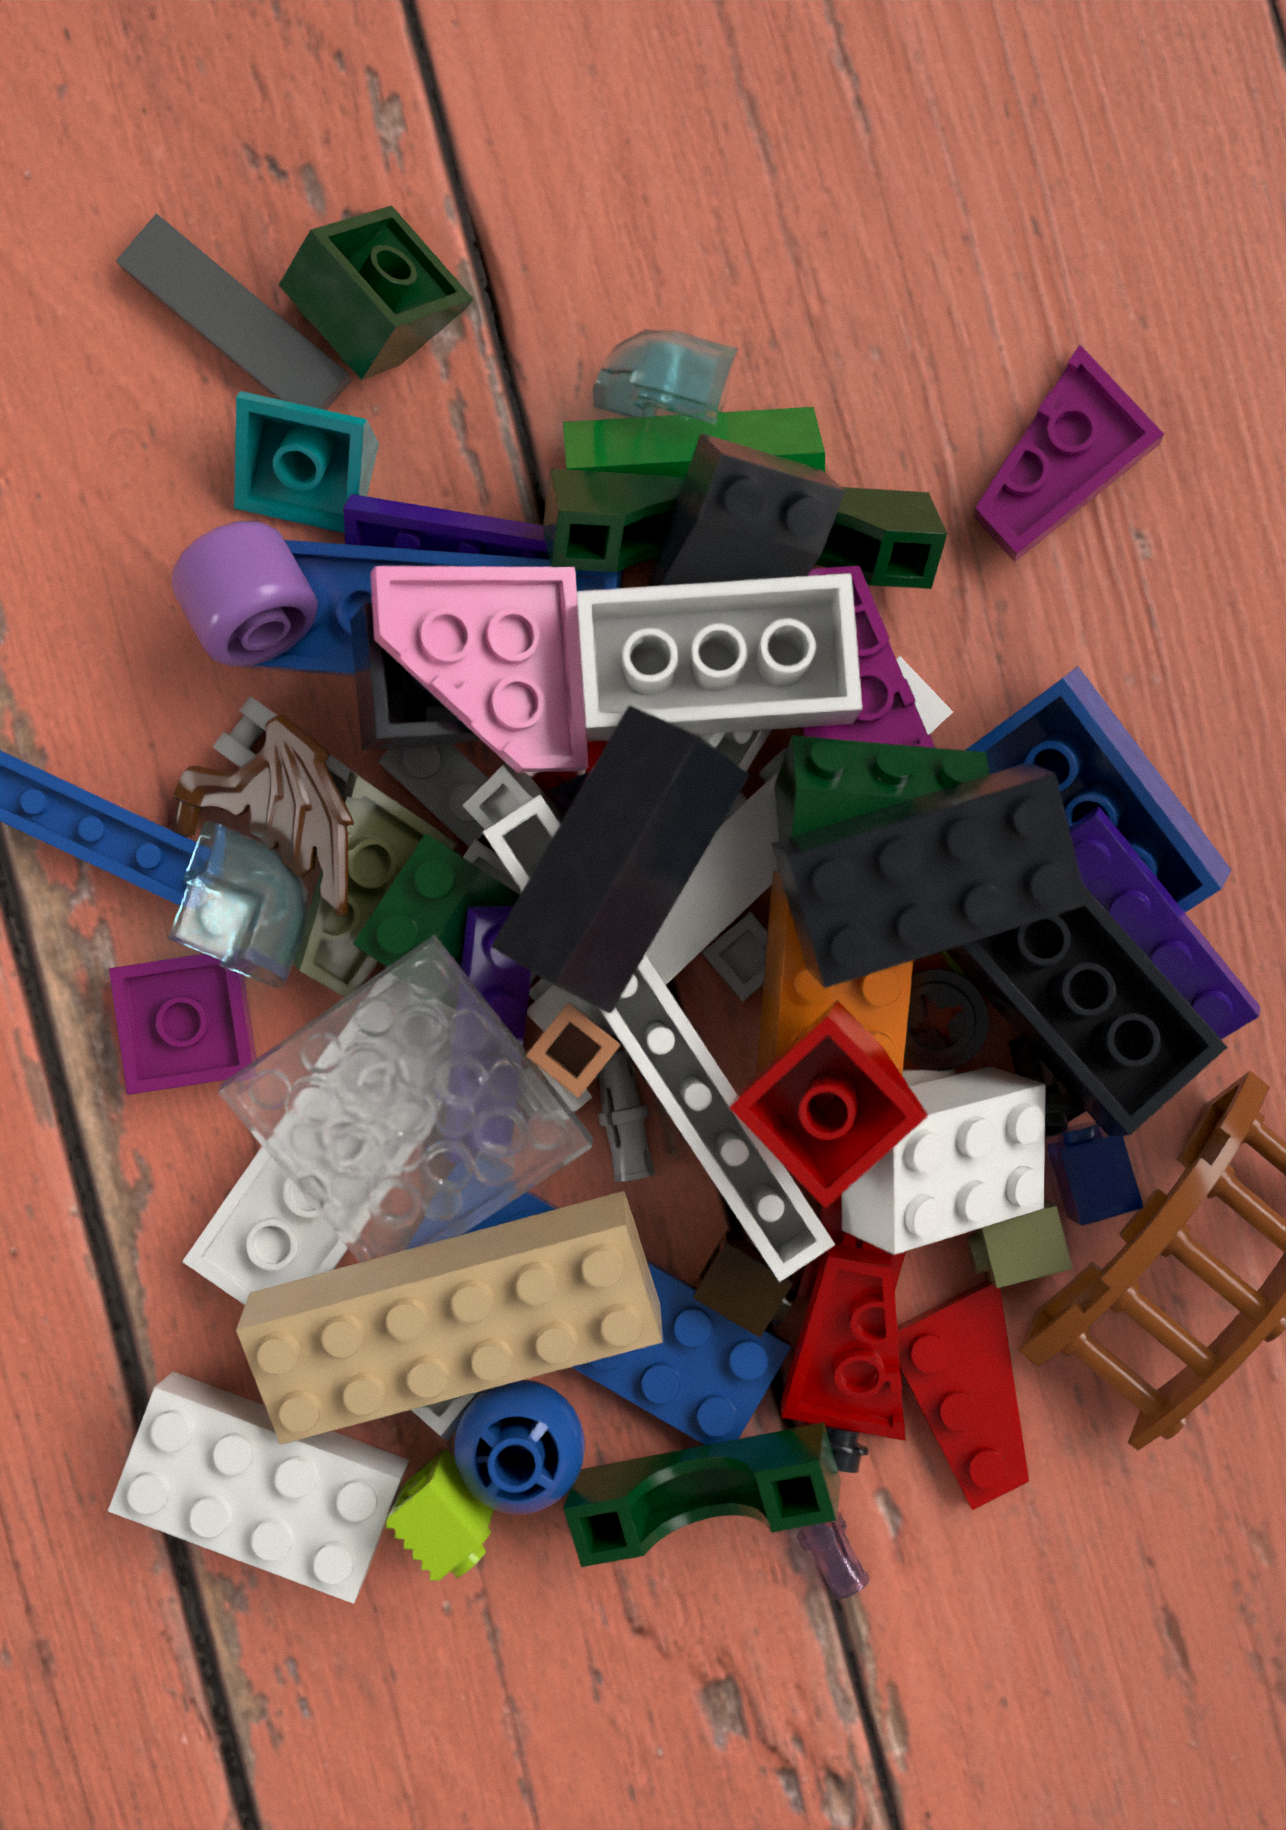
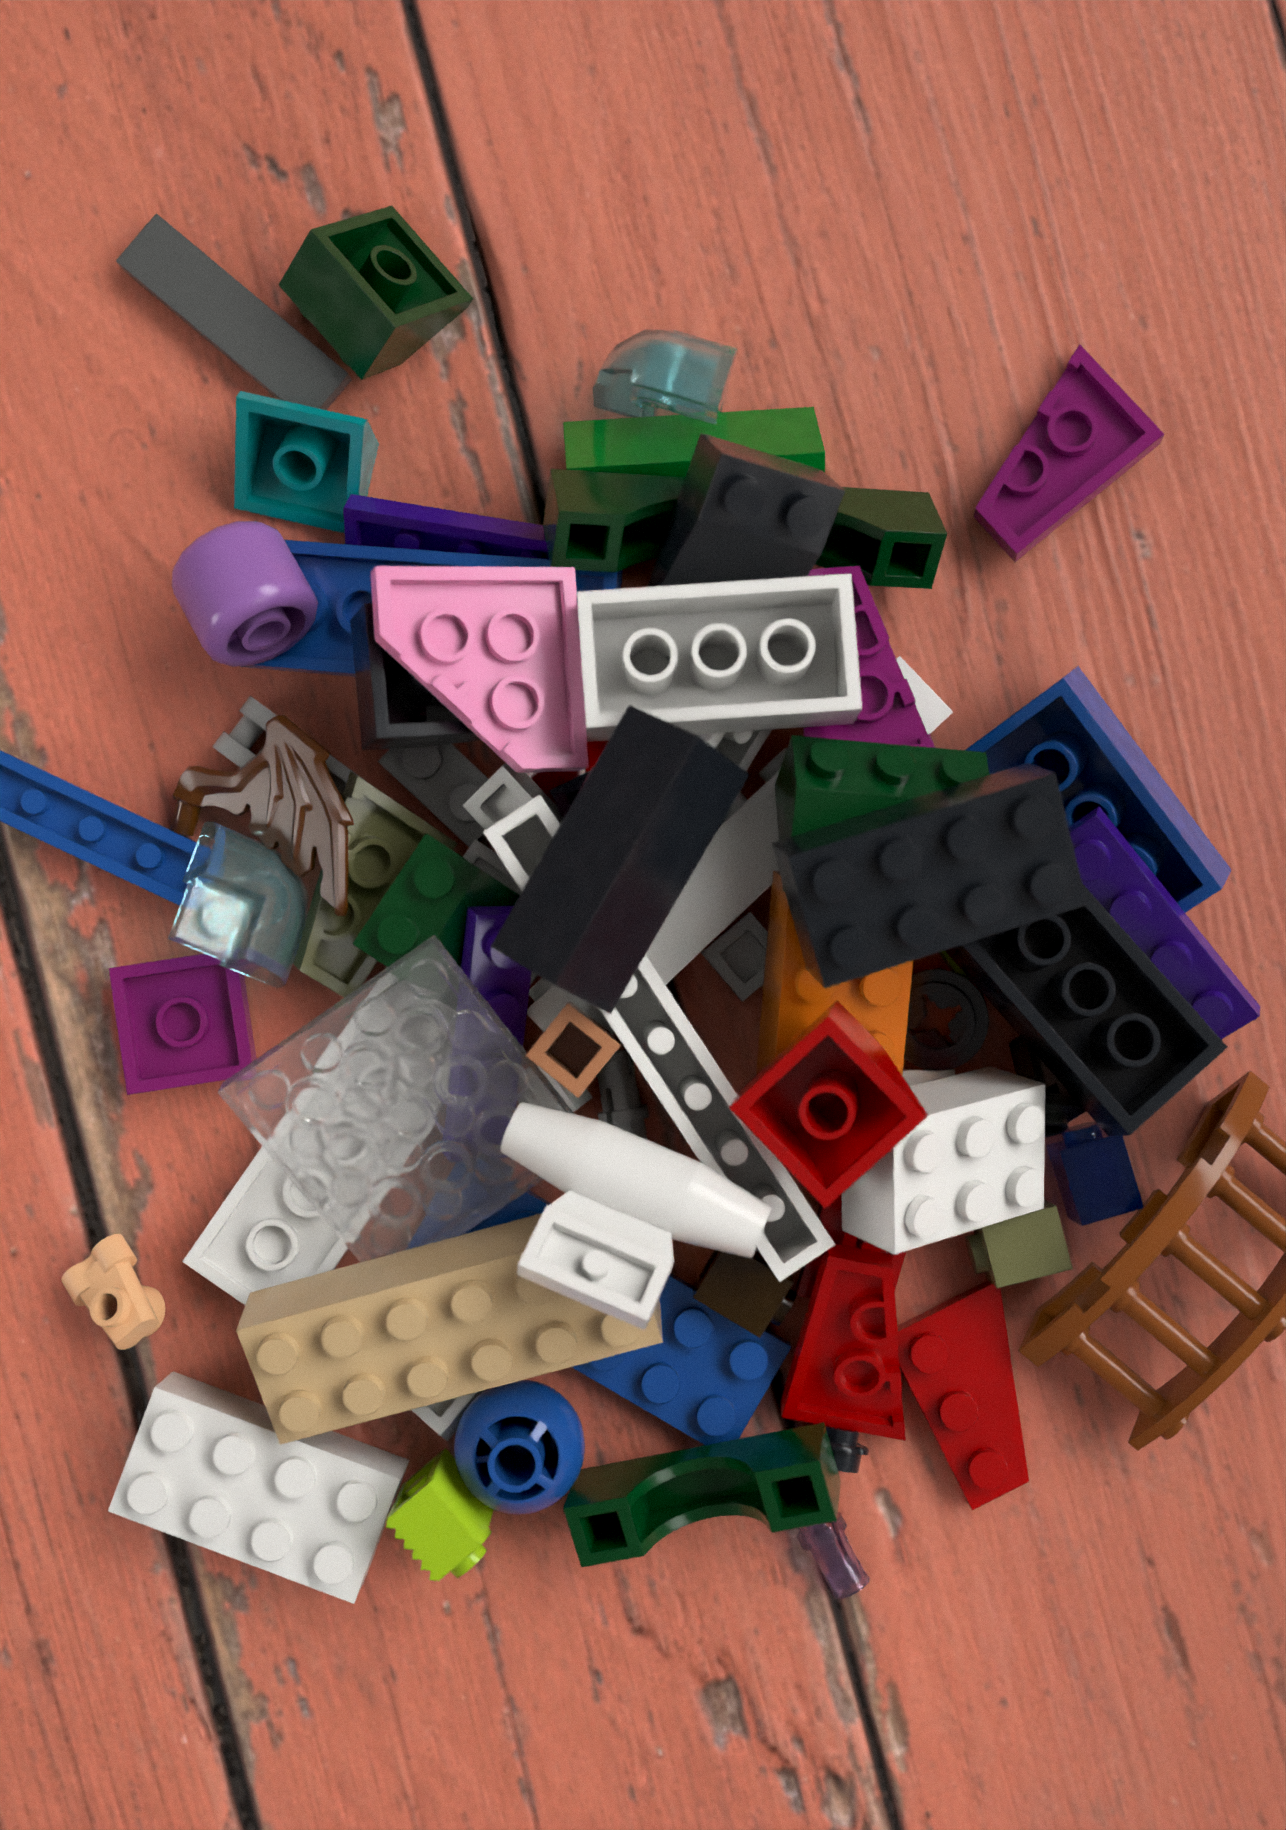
(114, 1293): none -> light nougat plate
(621, 1210): none -> white plate

